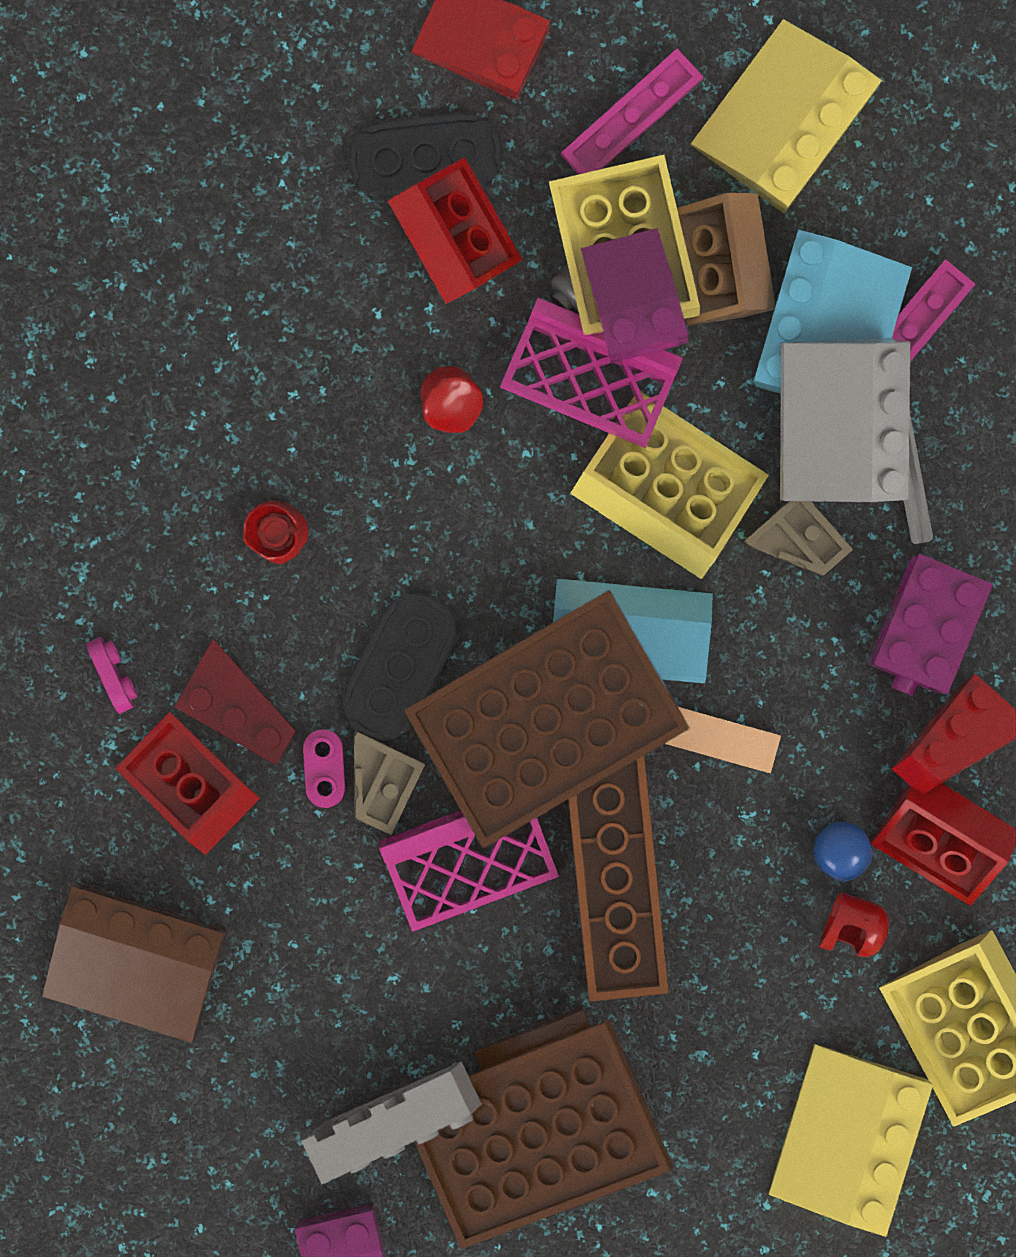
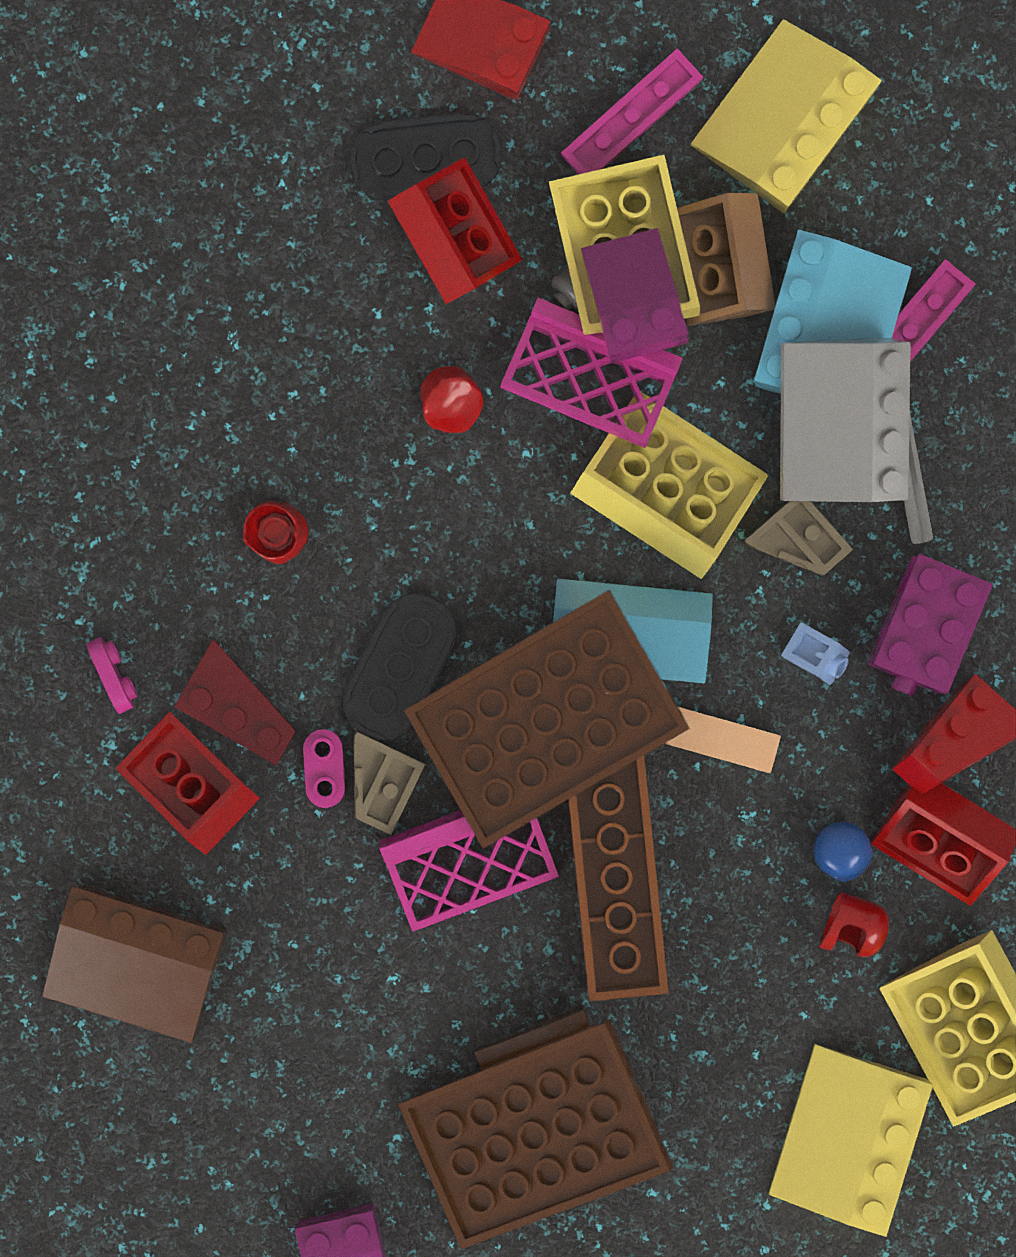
(391, 1122): light grey wedge -> none
(816, 654): none -> light blue bracket

